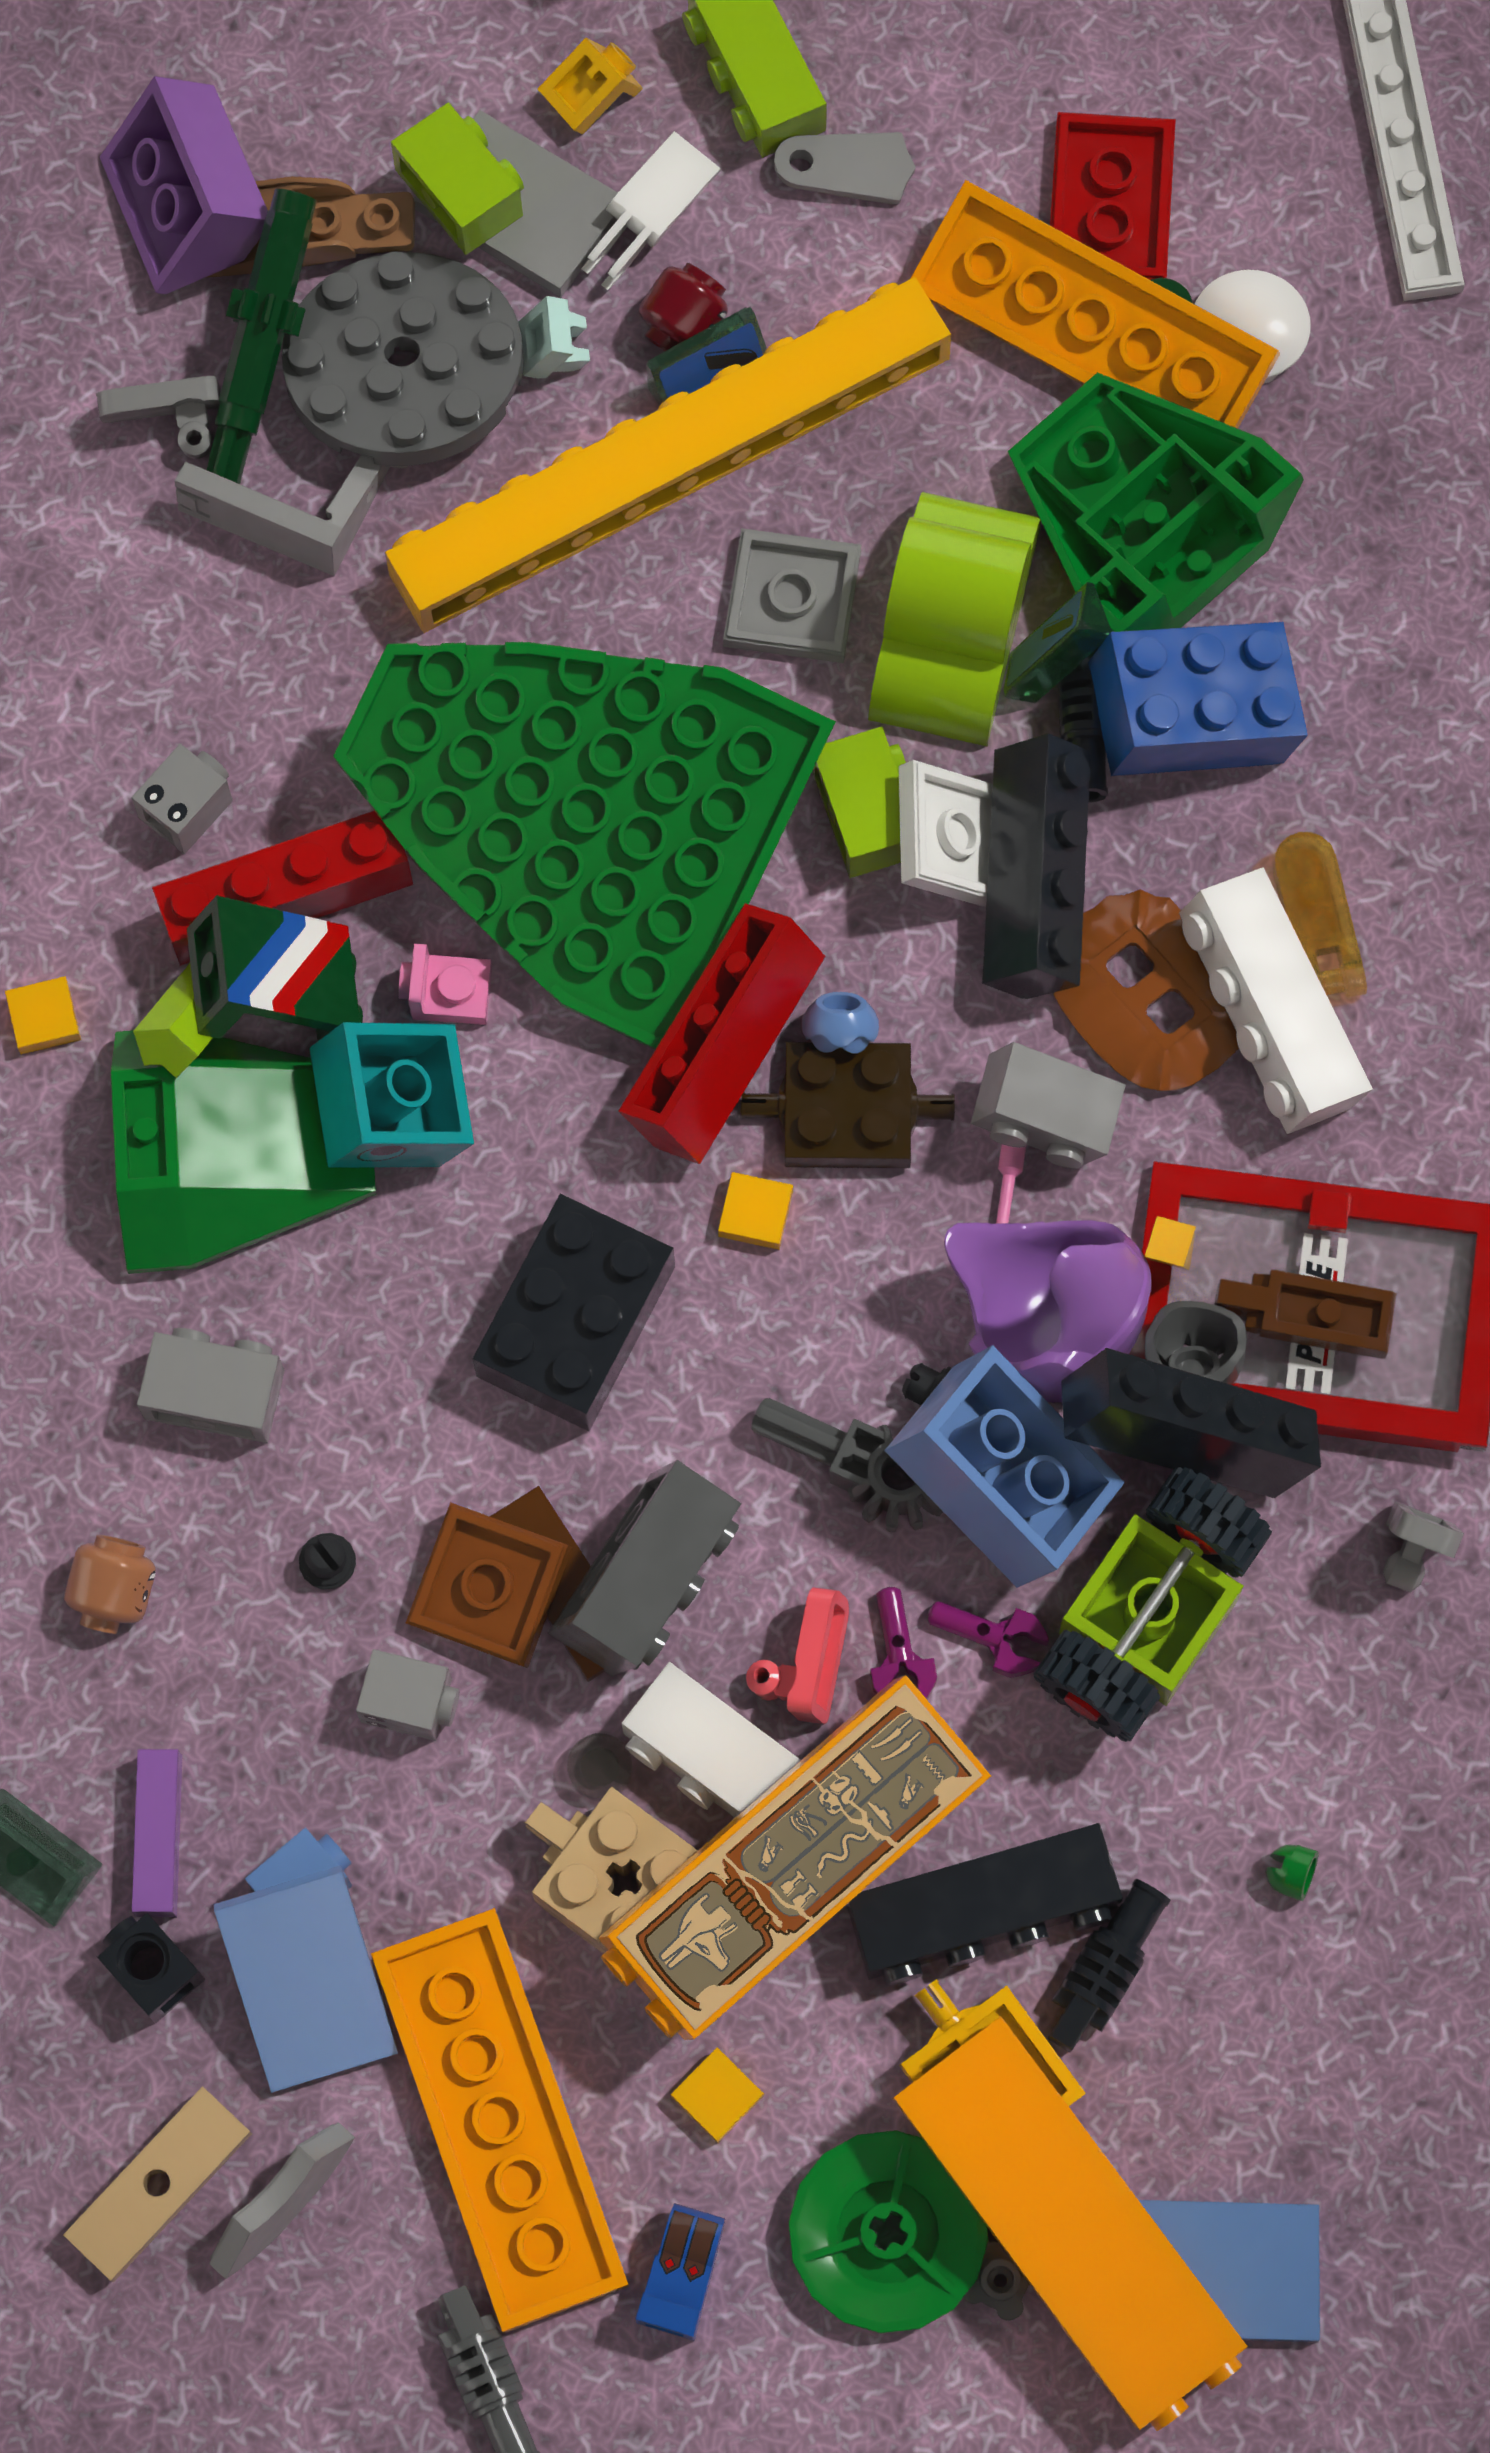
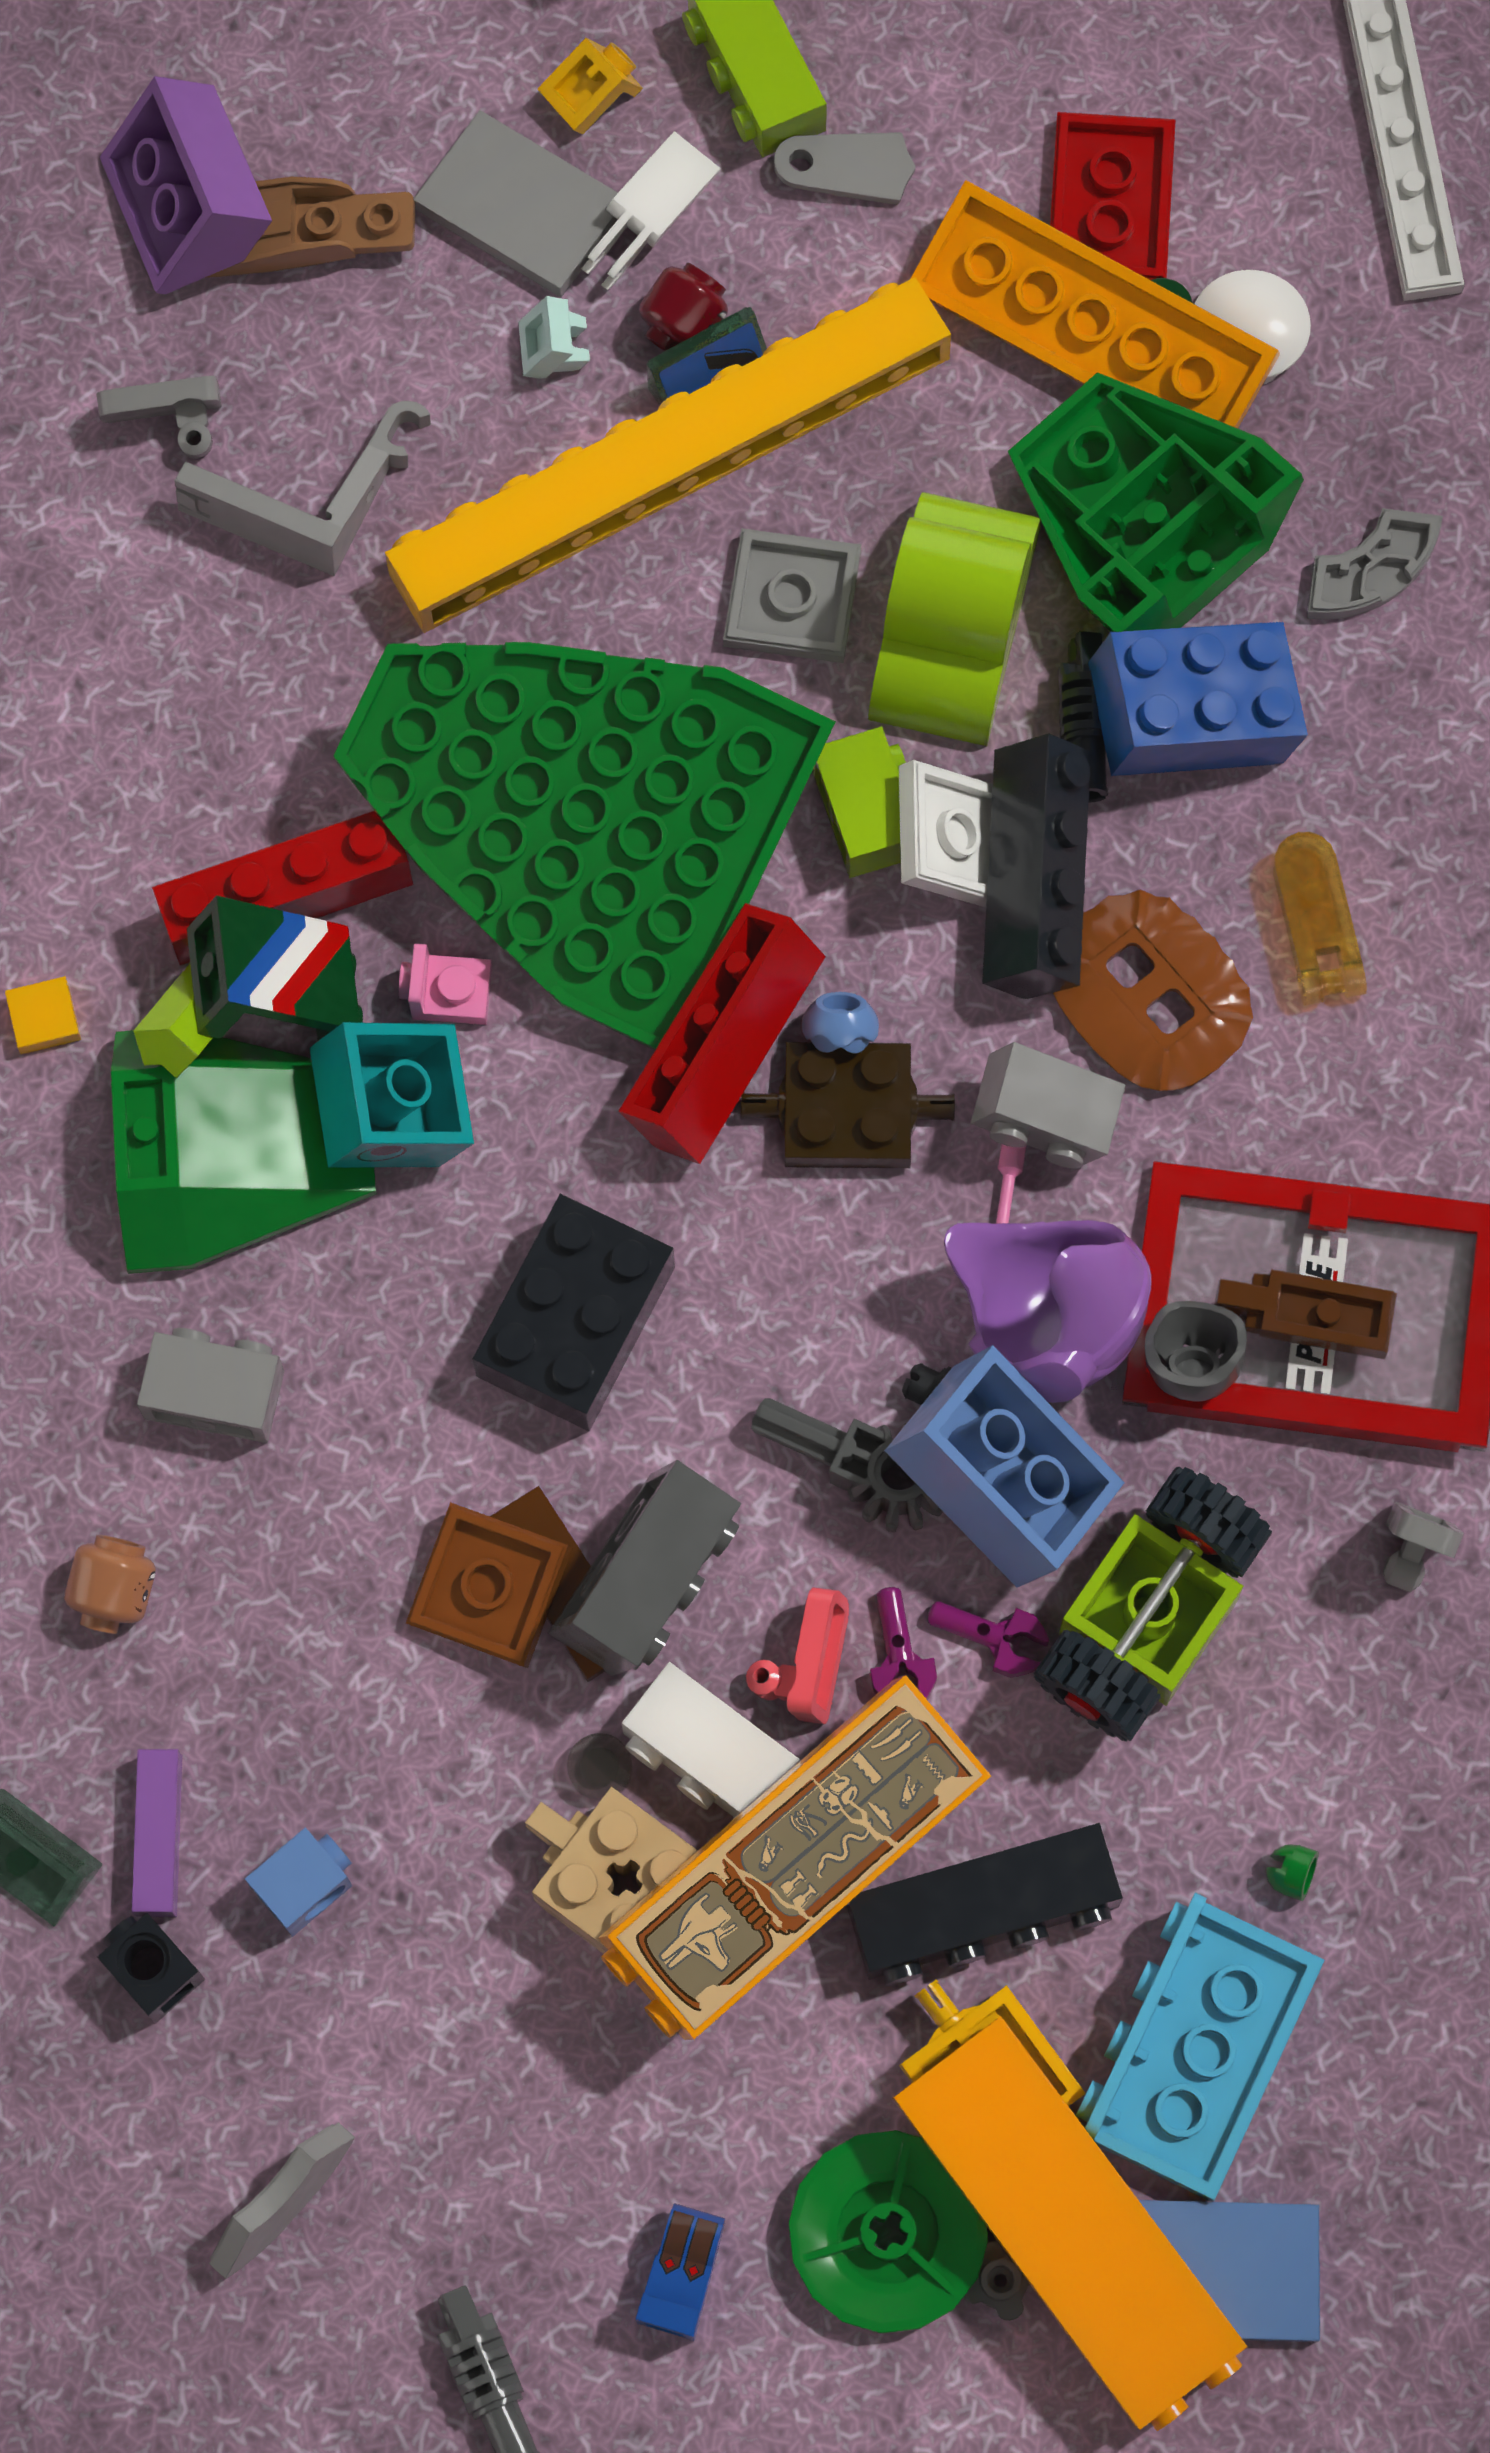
(126, 2215): tan tile -> none
(183, 797): light grey brick -> none
(264, 318): dark green piece -> none
(305, 1978): medium blue tile -> none
(327, 1561): black piece -> none
(407, 1695): light grey brick -> none
(412, 412): dark grey plate -> none
(458, 177): lime brick -> none
(499, 2121): light orange plate -> none
(717, 2095): yellow tile -> none
(755, 1210): yellow tile -> none
(1057, 646): clear green slope -> none
(1106, 1966): black hinge -> none
(1171, 1243): yellow piece -> none
(1190, 1423): black brick -> none
(1199, 2047): none -> medium azure bracket
(1274, 1001): white brick -> none
(1375, 569): none -> light grey tile

